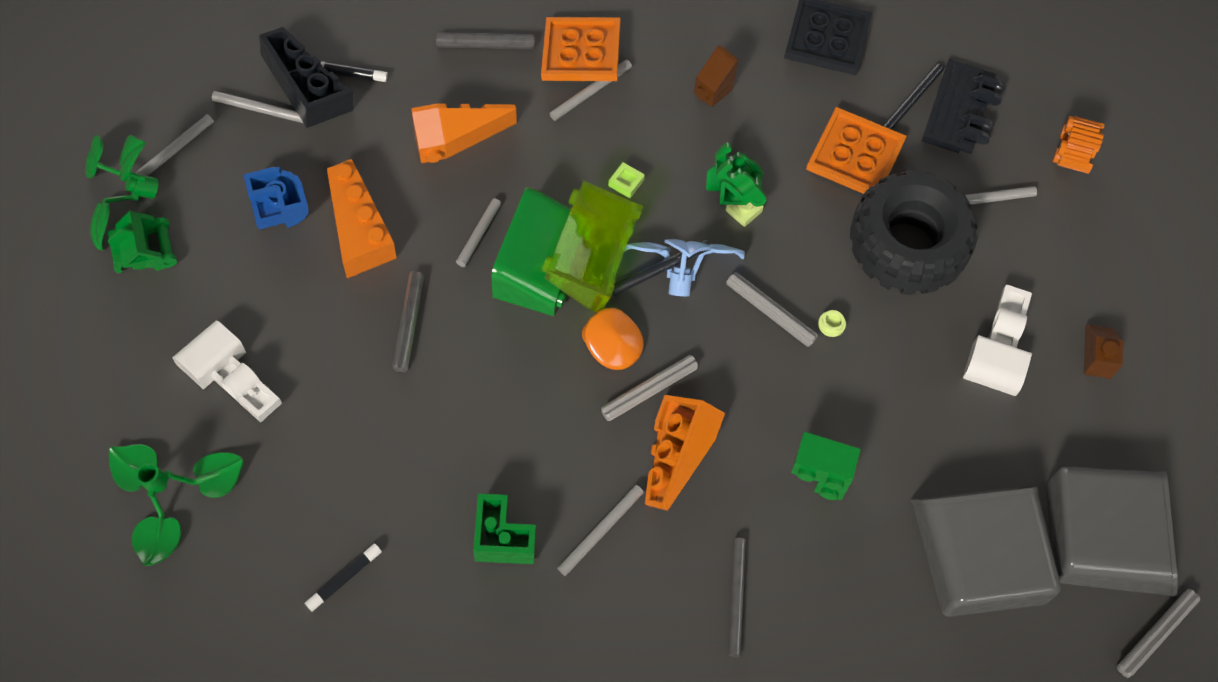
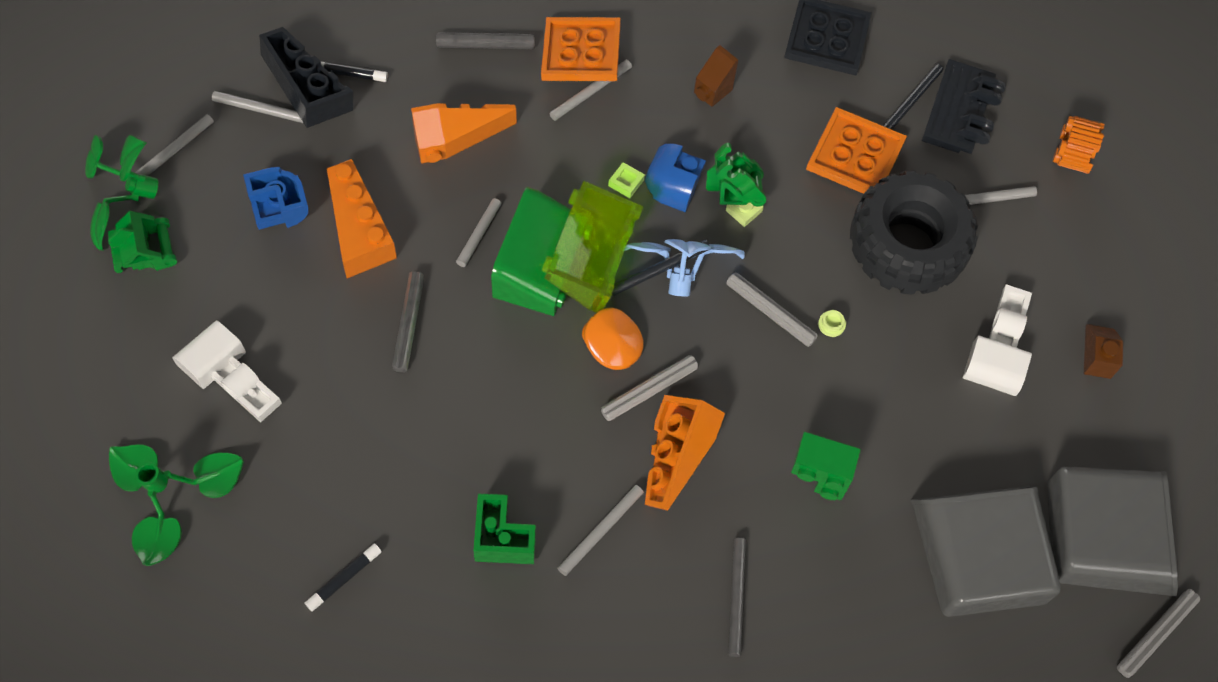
(674, 176): none -> blue brick

